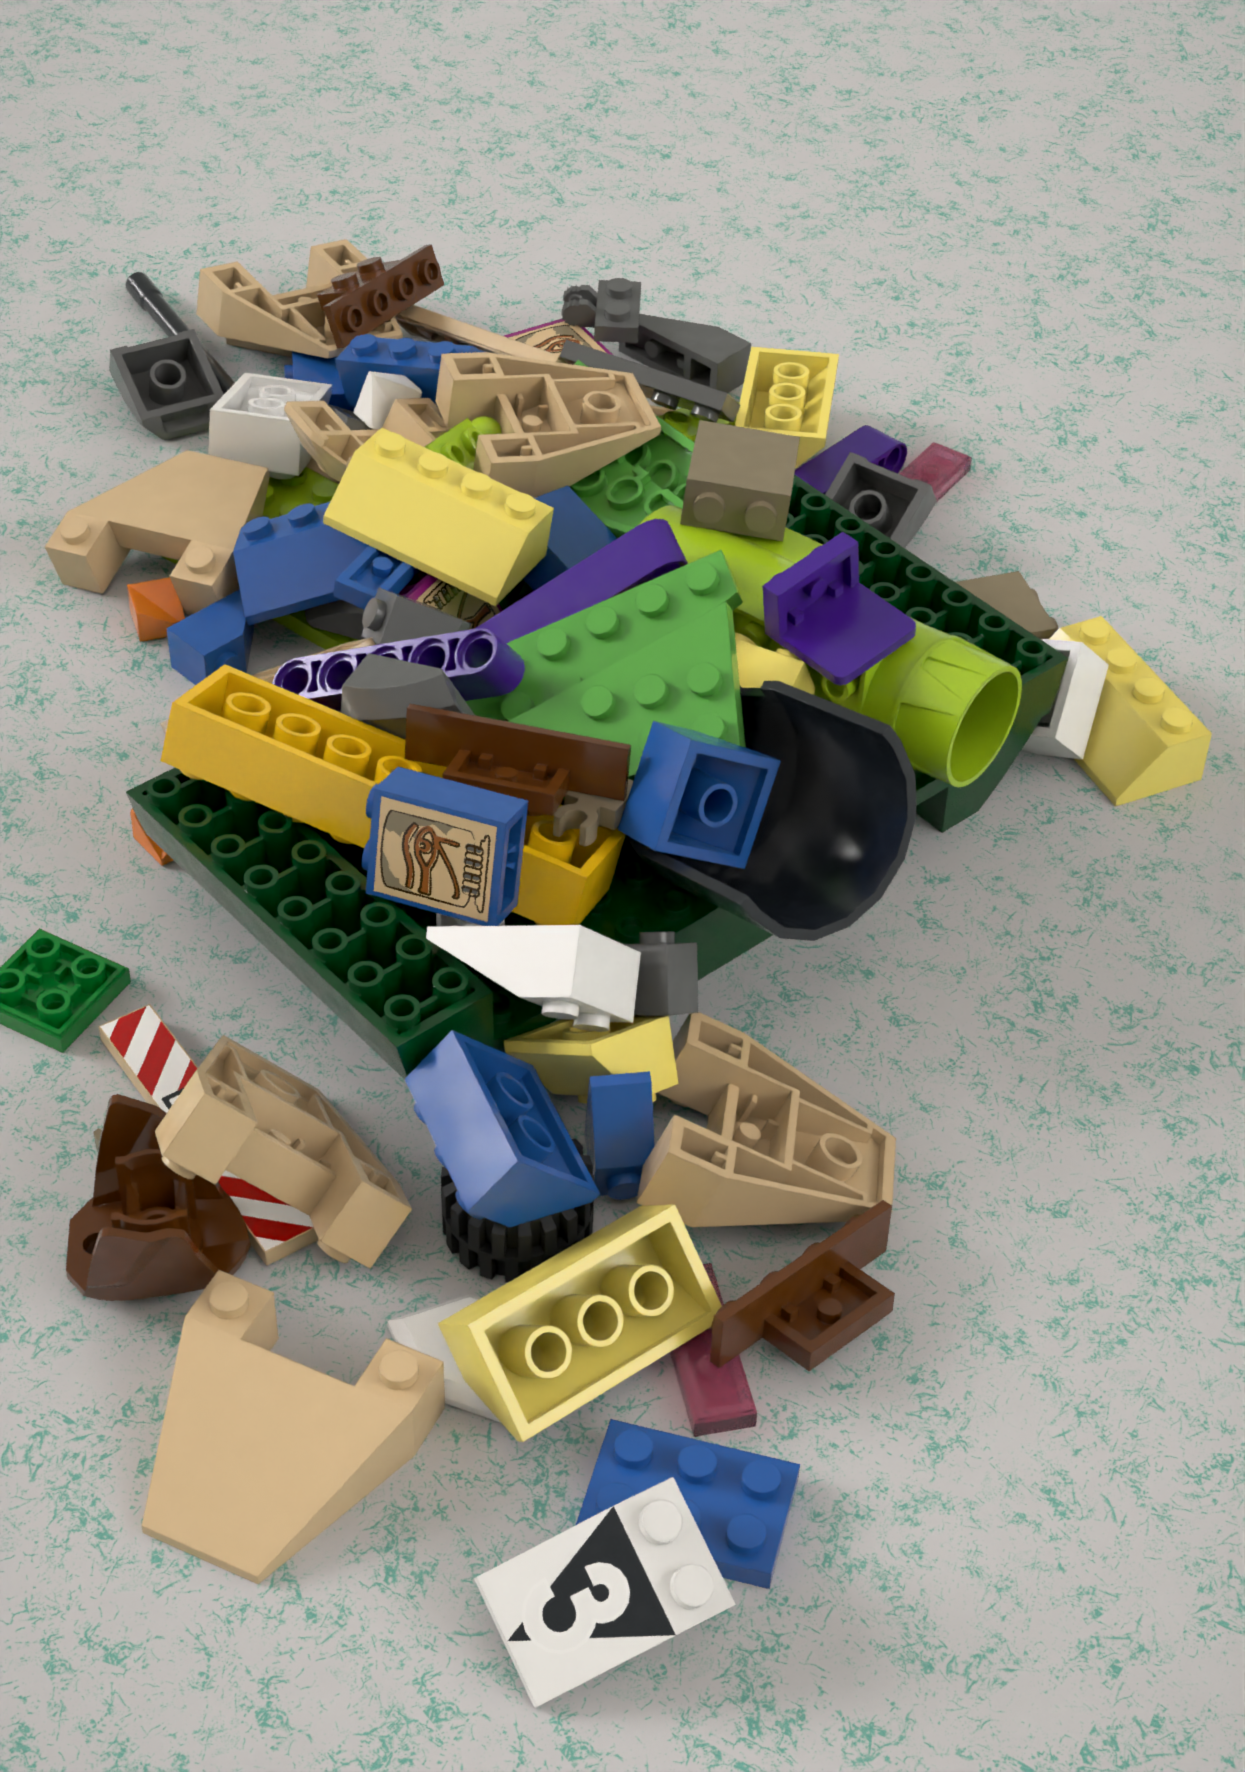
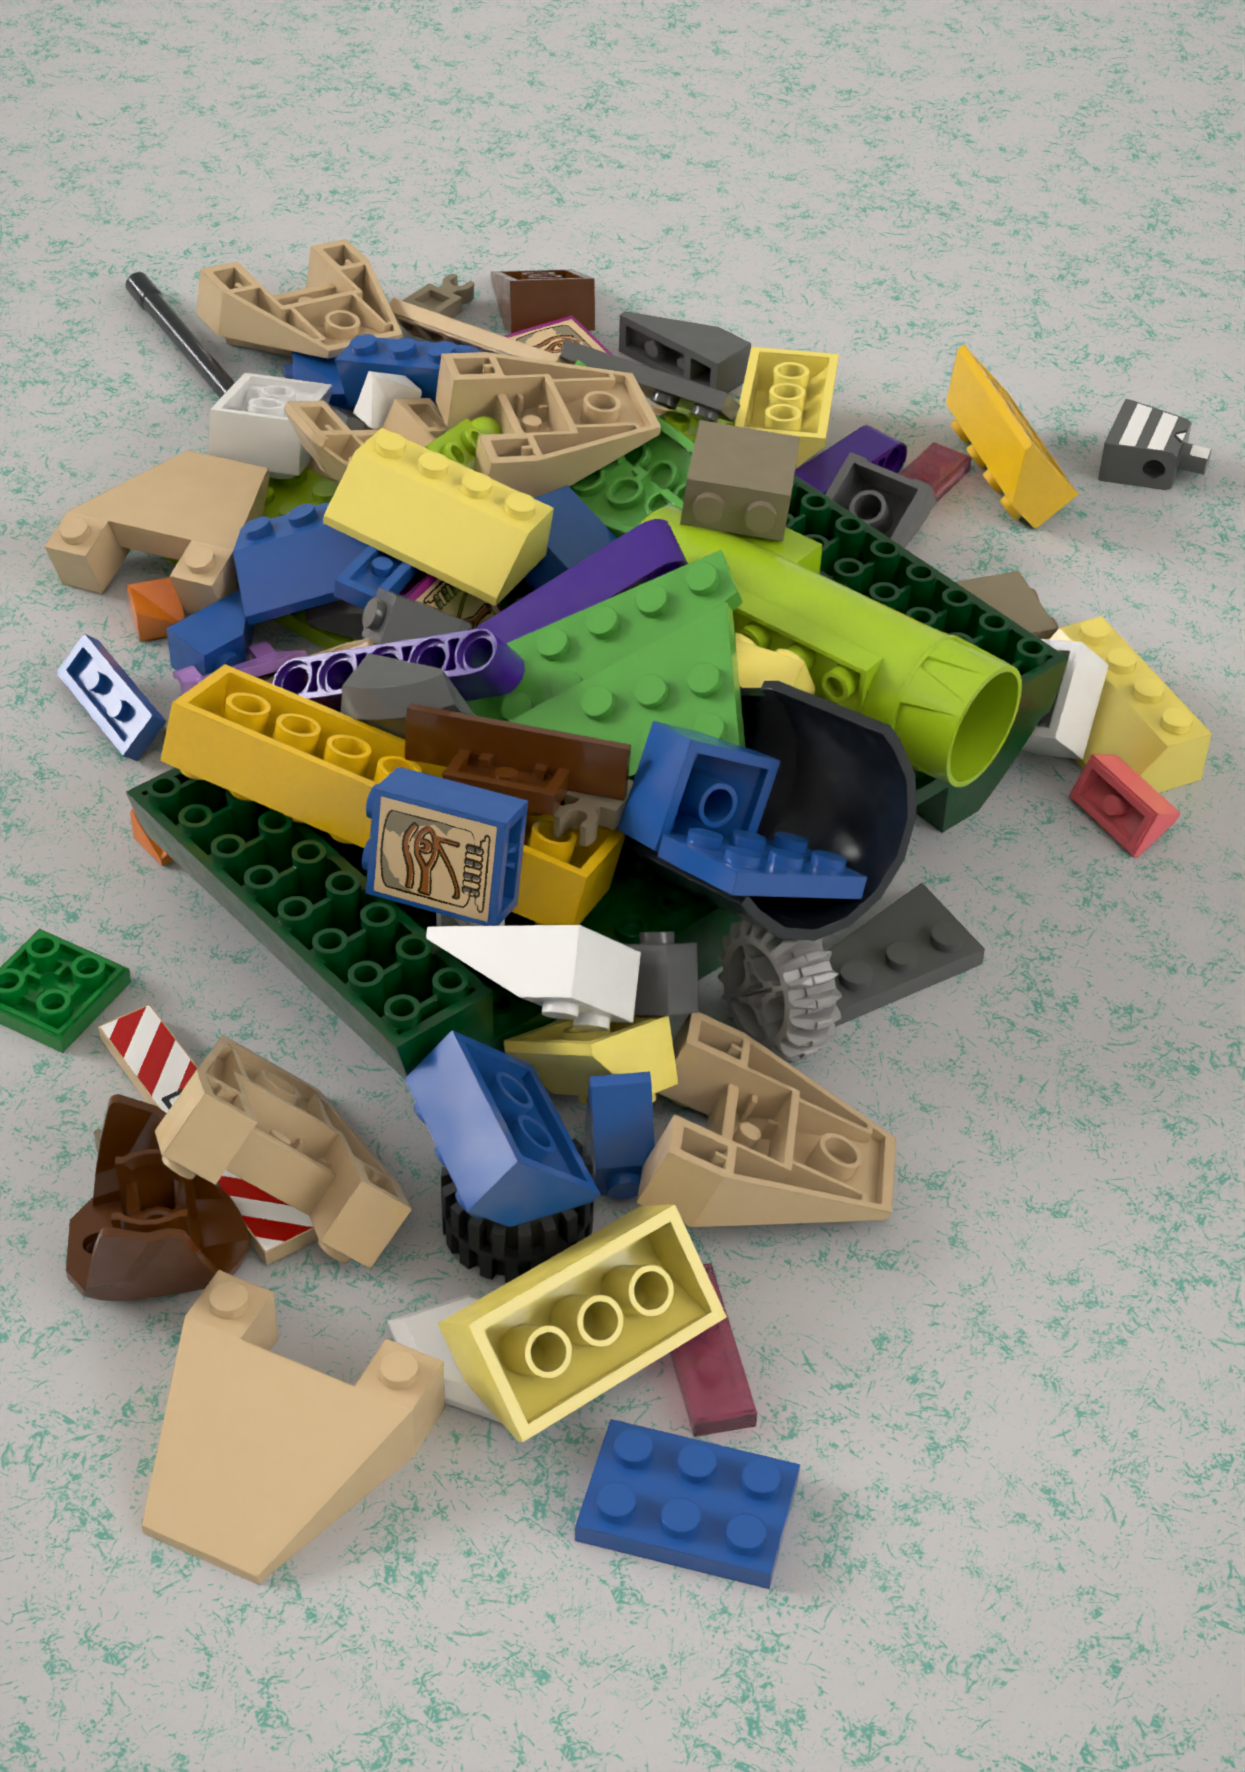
(111, 697): none -> plate
(167, 384): dark grey slope -> none
(264, 661): none -> medium lavender flag
(378, 292): reddish brown bracket -> none
(444, 299): none -> dark tan plate
(543, 296): none -> reddish brown slope
(604, 1591): white slope -> none
(611, 311): dark grey hinge -> none
(762, 866): none -> blue plate
(779, 990): none -> light grey gear
(815, 1300): reddish brown bracket -> none
(831, 617): dark purple bracket -> none
(901, 953): none -> dark grey wing
(1005, 443): none -> yellow slope
(1123, 803): none -> coral slope
(1150, 448): none -> dark grey torso

